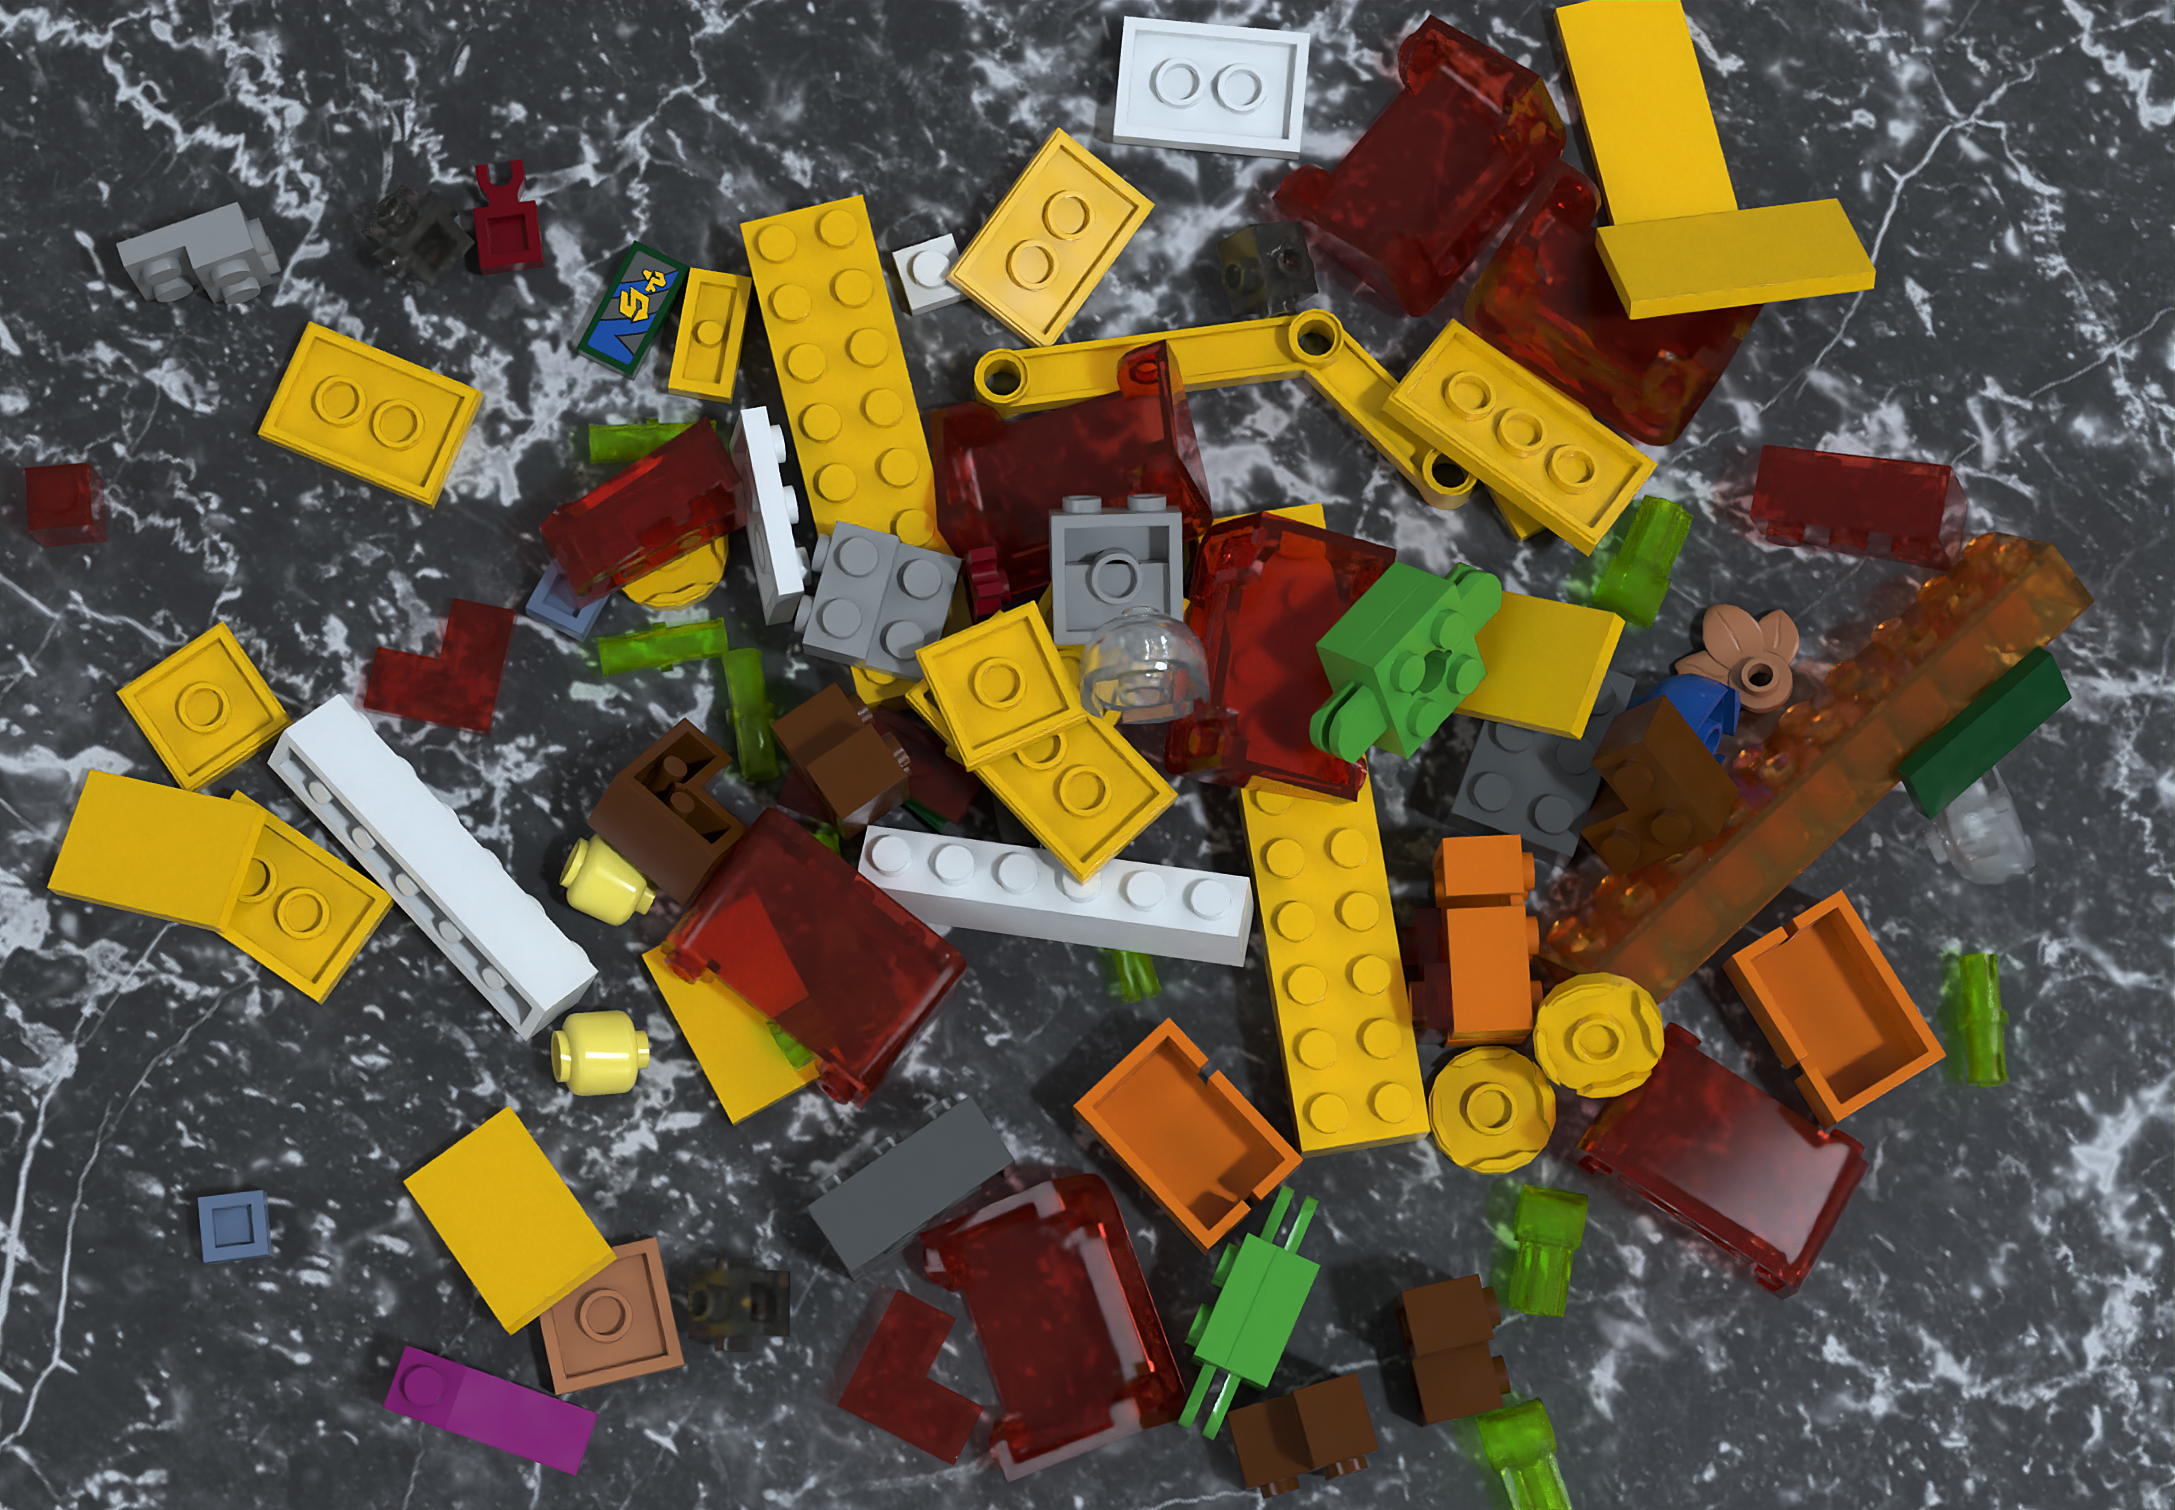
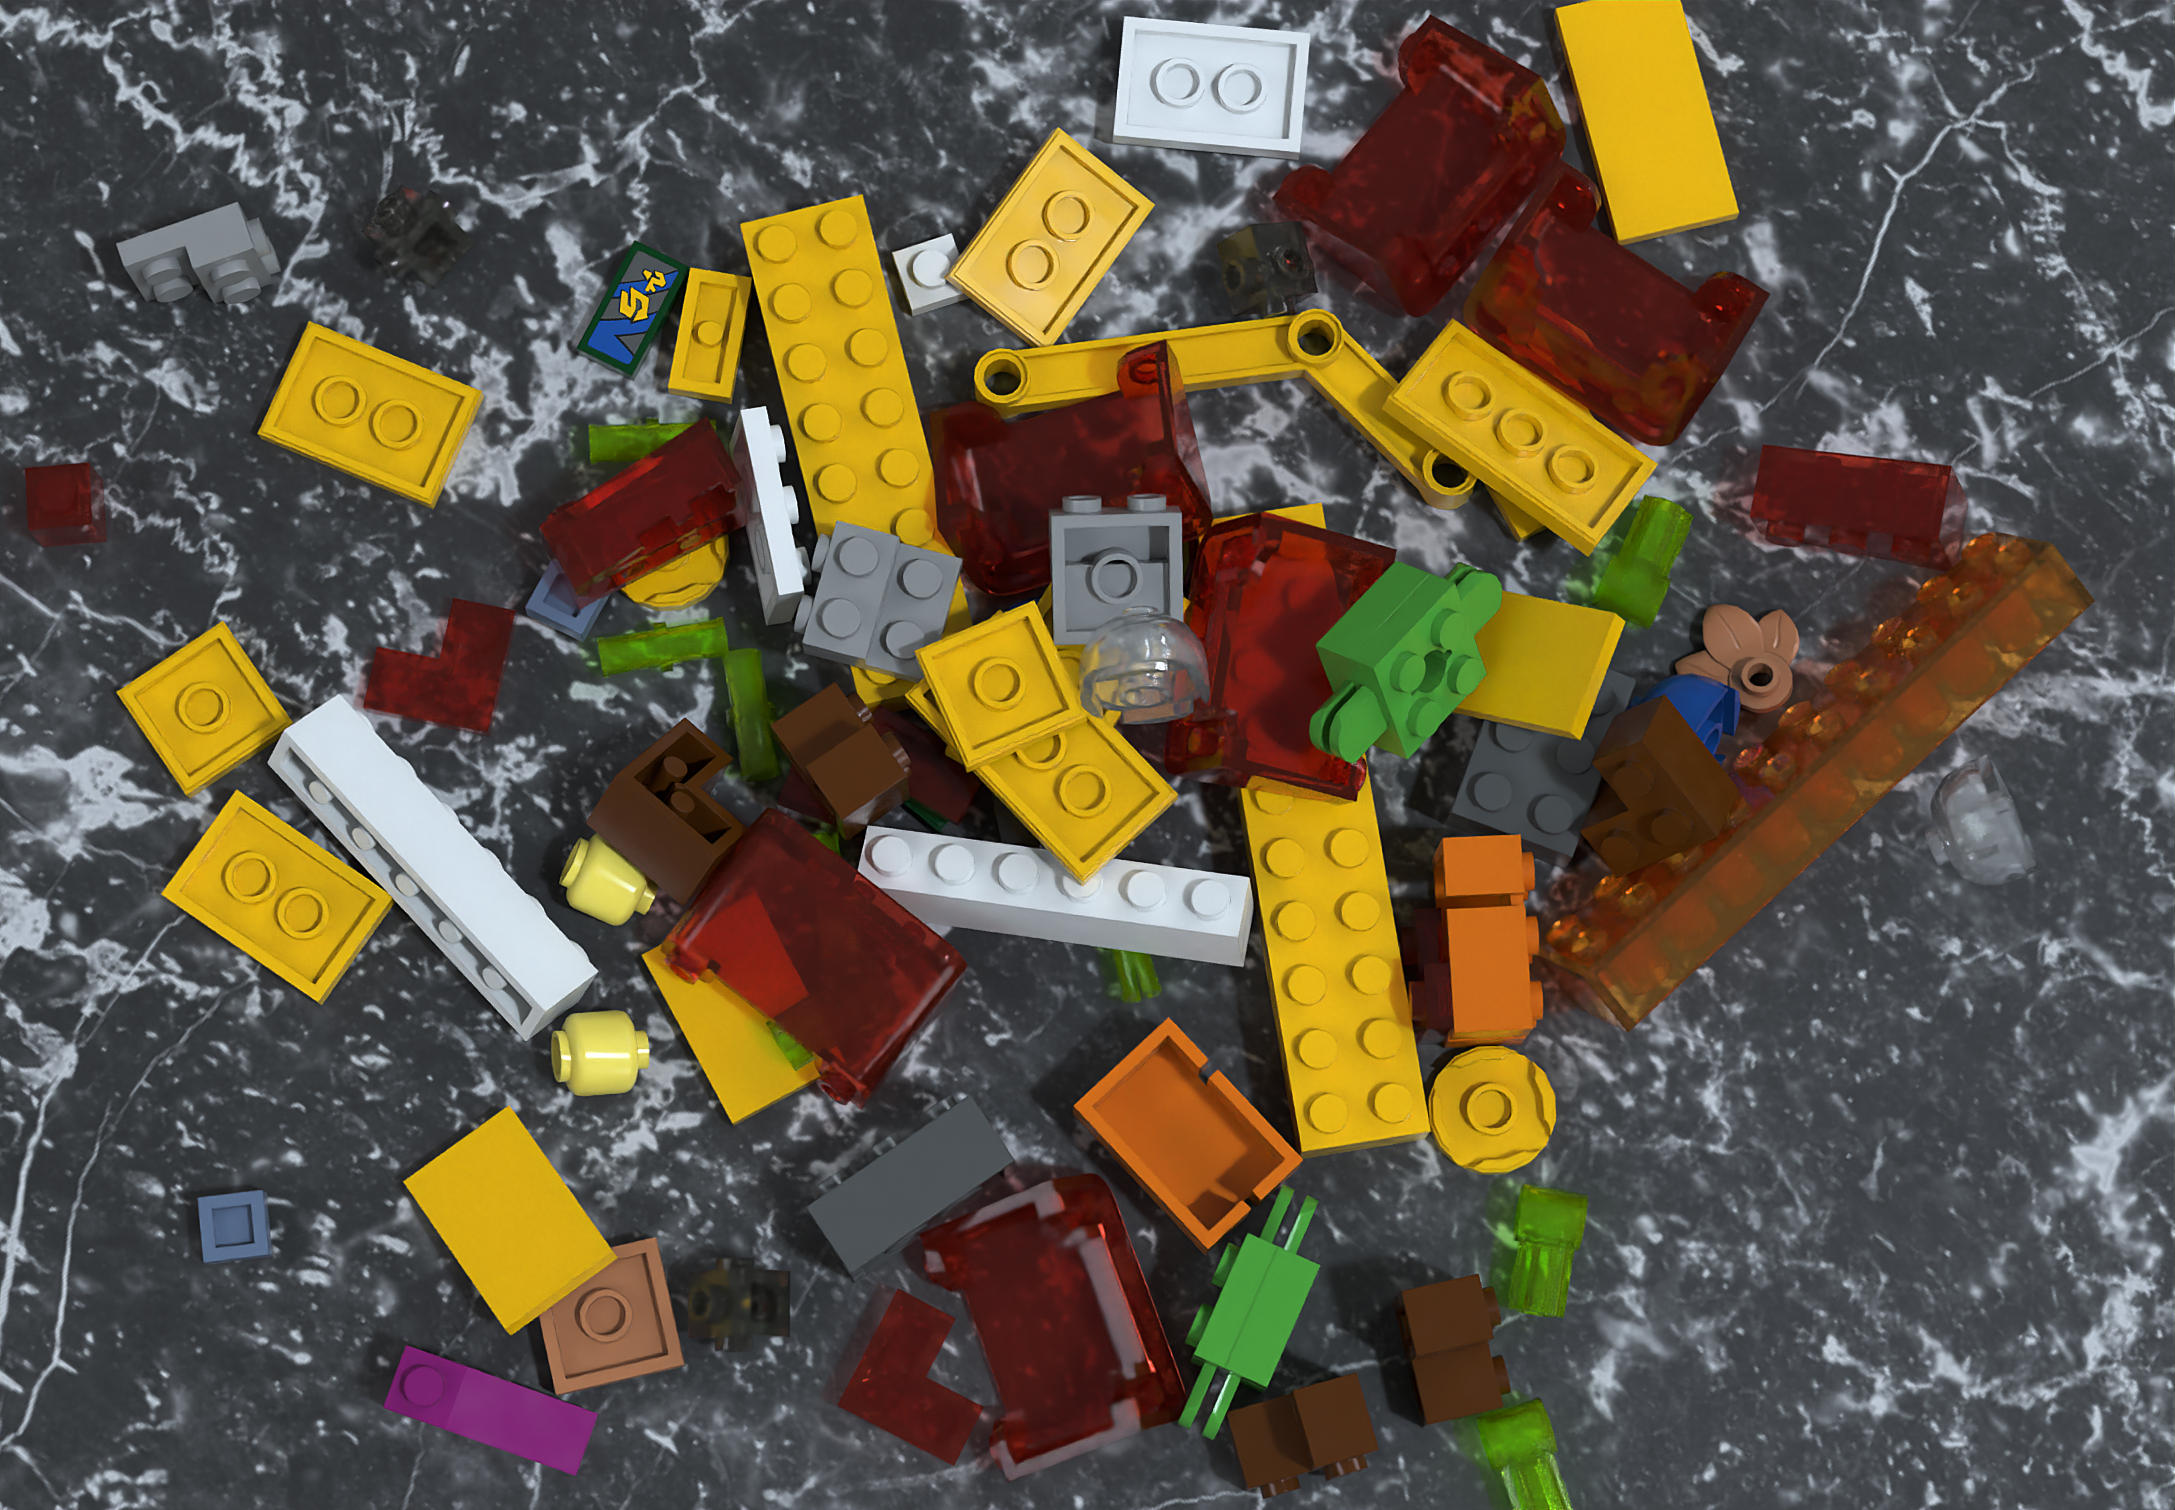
(157, 850): yellow tile -> none
(507, 228): dark red plate -> none
(984, 584): dark red plate -> none
(1598, 1034): yellow tile -> none
(1726, 1162): clear red windscreen -> none
(1734, 258): yellow tile -> none
(1833, 1009): orange piece -> none
(1983, 732): dark green tile -> none
(1983, 1020): clear neon green pin -> none

